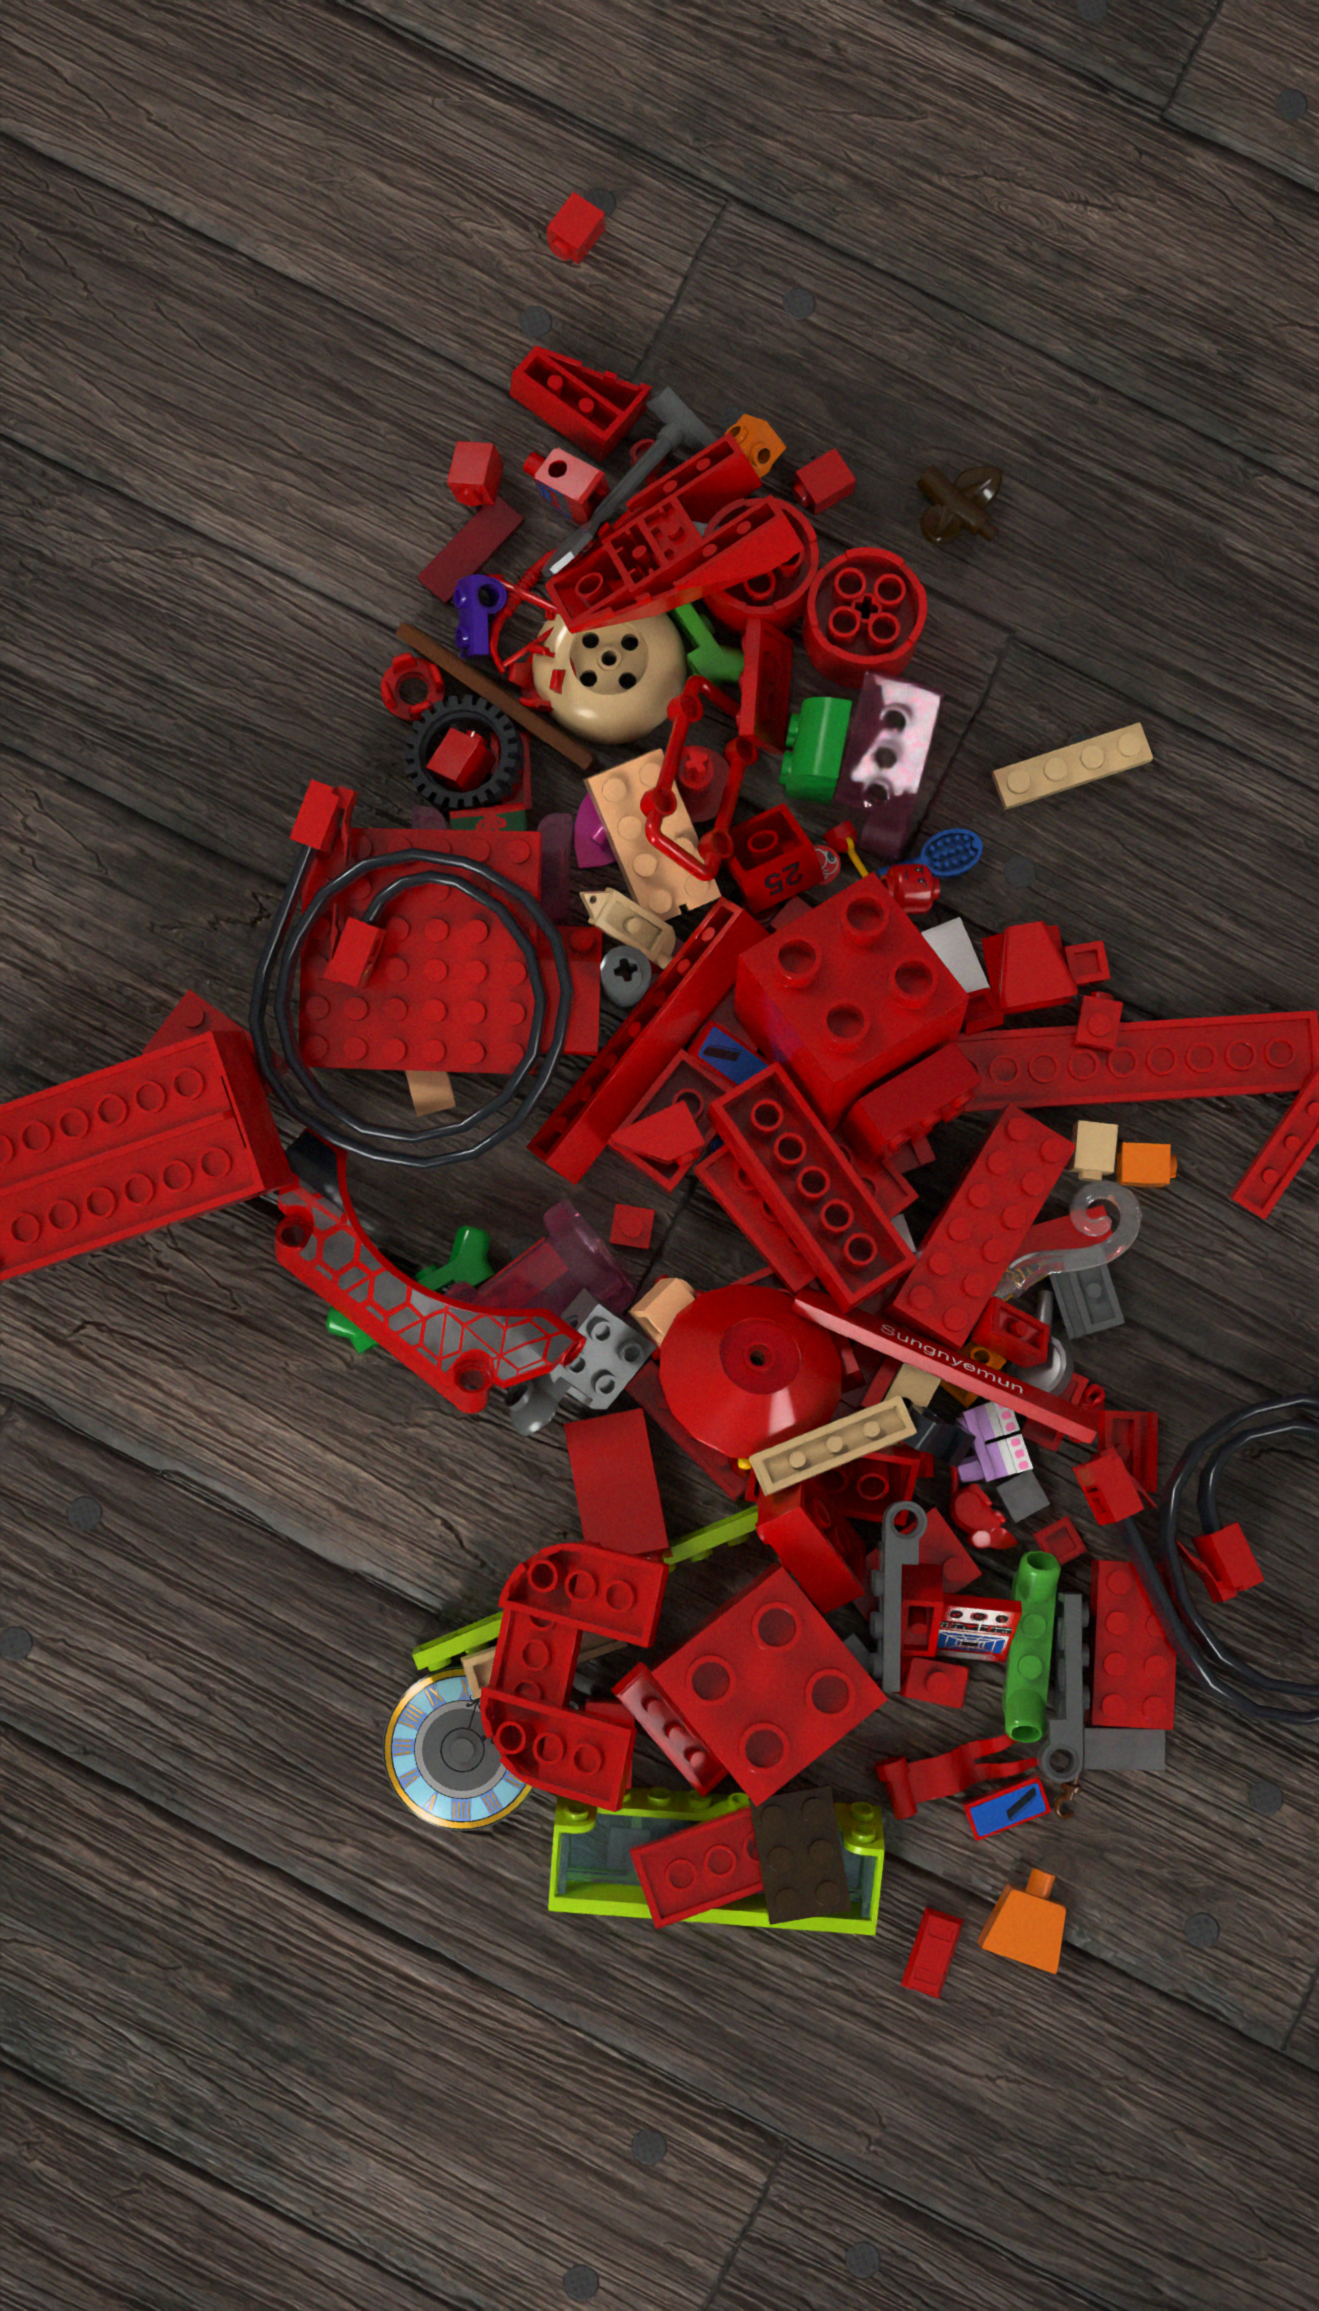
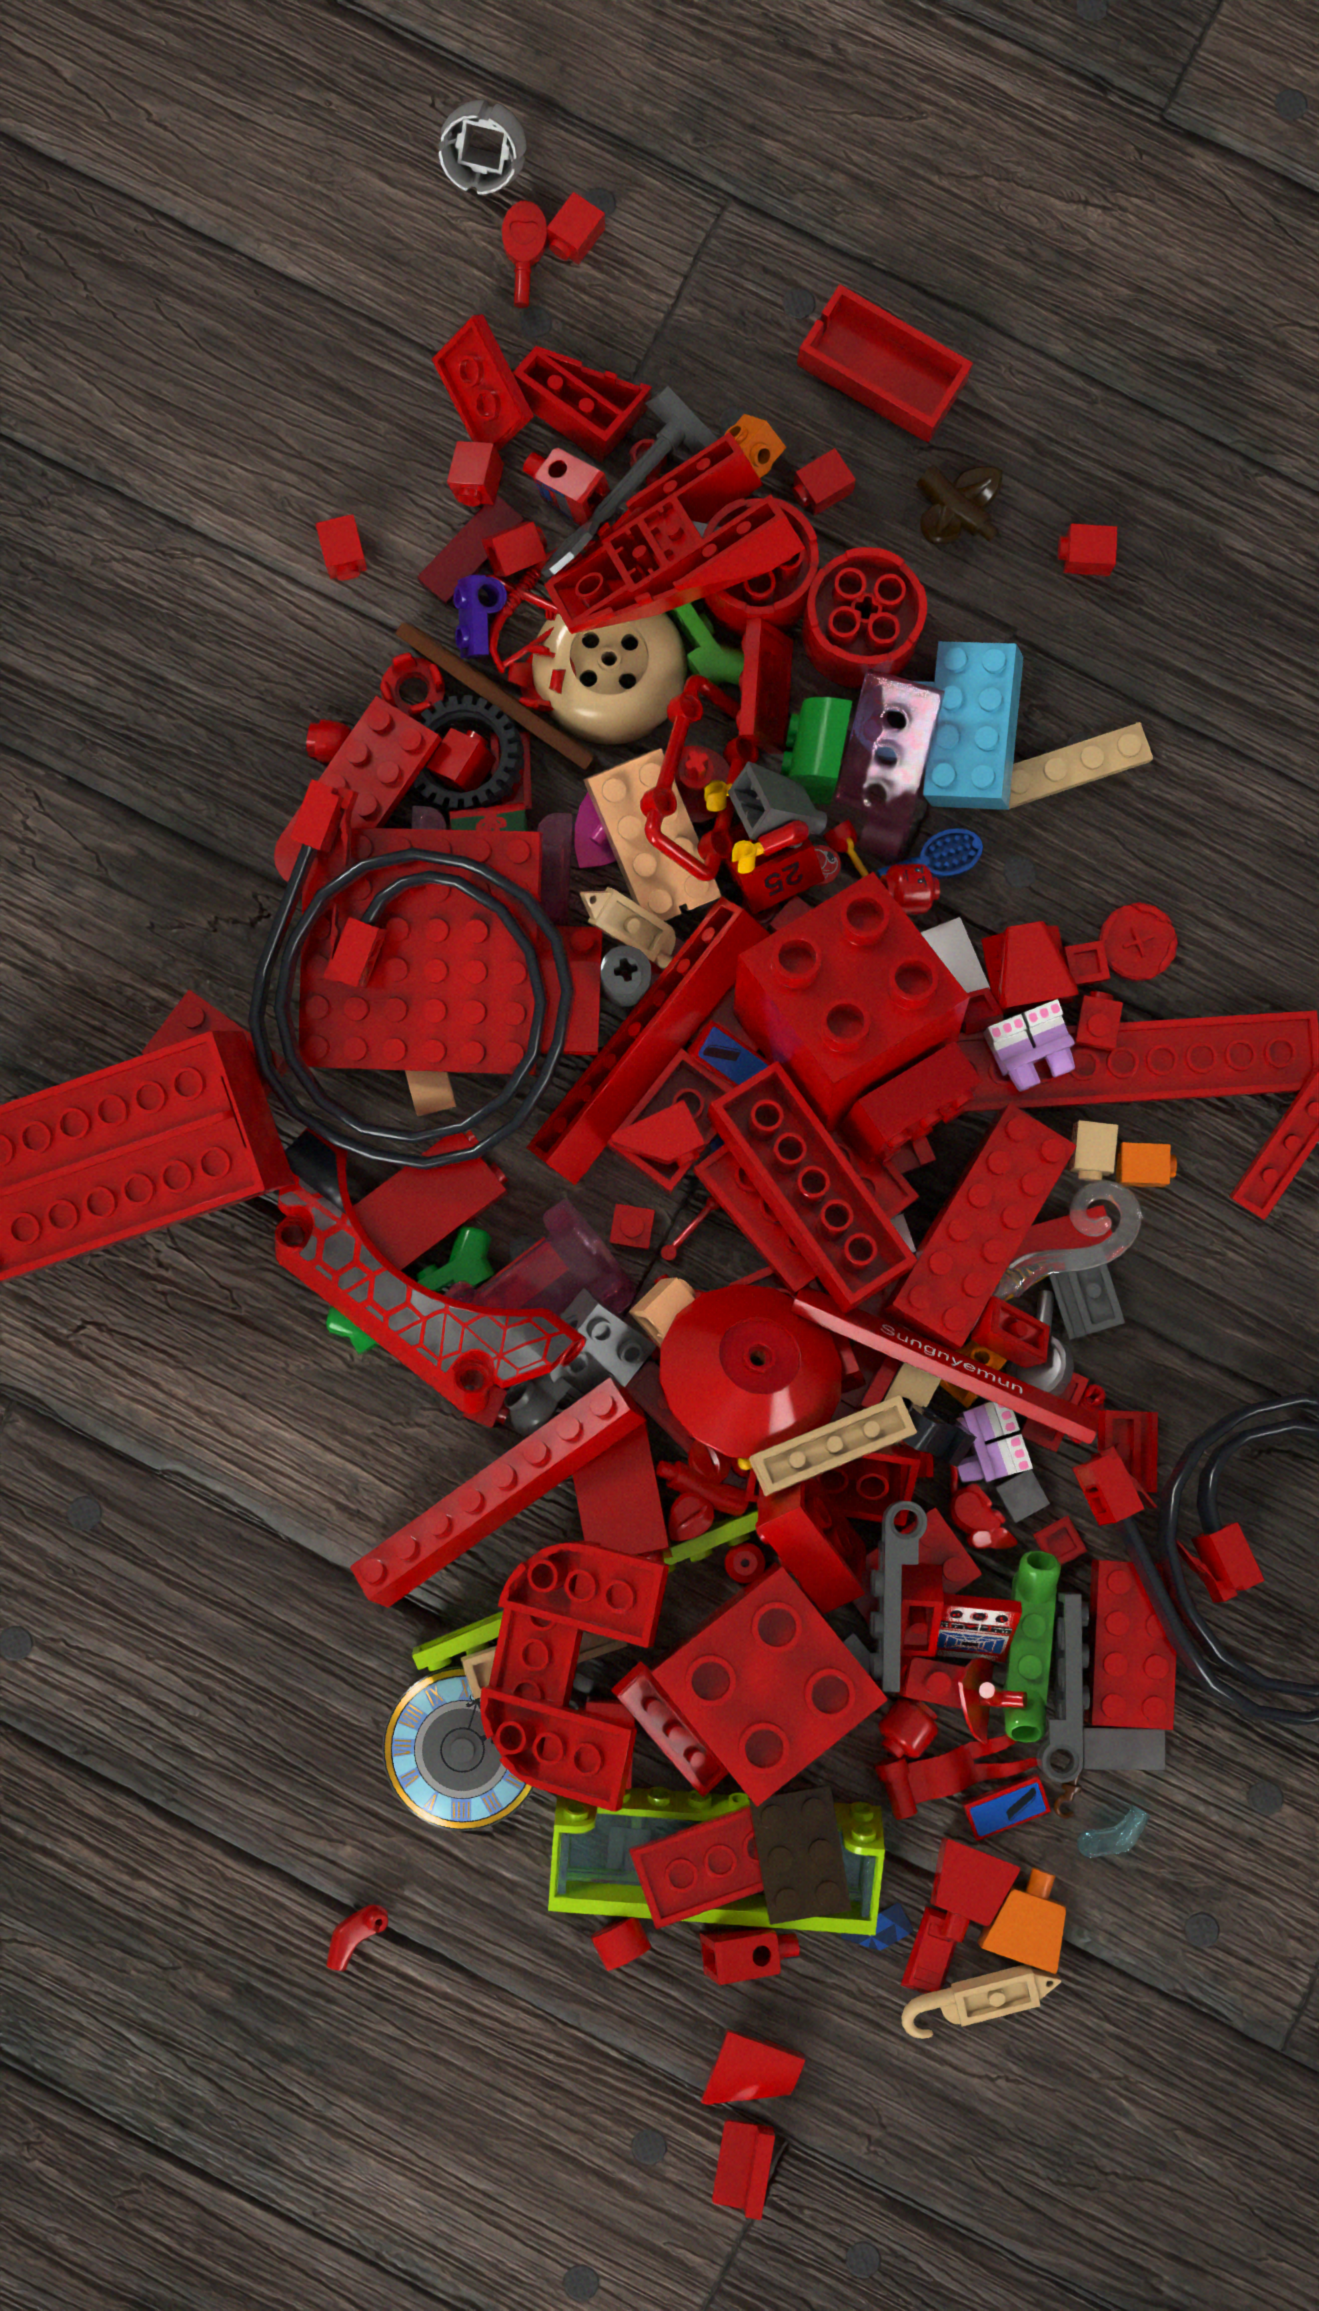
(326, 739): none -> red piece
(341, 547): none -> red brick
(352, 1931): none -> red arm
(378, 763): none -> red plate
(426, 1207): none -> red brick
(476, 167): none -> light grey piece
(482, 384): none -> red tile
(494, 1411): none -> red plate
(498, 1493): none -> red brick
(515, 548): none -> red brick
(524, 245): none -> red piece
(620, 1942): none -> red piece
(669, 1252): none -> red hinge
(700, 1491): none -> red plant
(730, 1958): none -> red torso
(743, 2166): none -> red panel
(744, 1562): none -> red wheel
(751, 2070): none -> red slope
(771, 809): none -> dark grey torso
(884, 363): none -> red piece
(890, 1928): none -> dark blue sticker
(908, 1728): none -> red head
(969, 1887): none -> red torso
(975, 727): none -> medium azure brick
(979, 1694): none -> red shield
(982, 1997): none -> tan plate
(1029, 1039): none -> lavender hips
(1088, 549): none -> red brick
(1114, 1839): none -> clear light blue arm
(1138, 942): none -> red tile

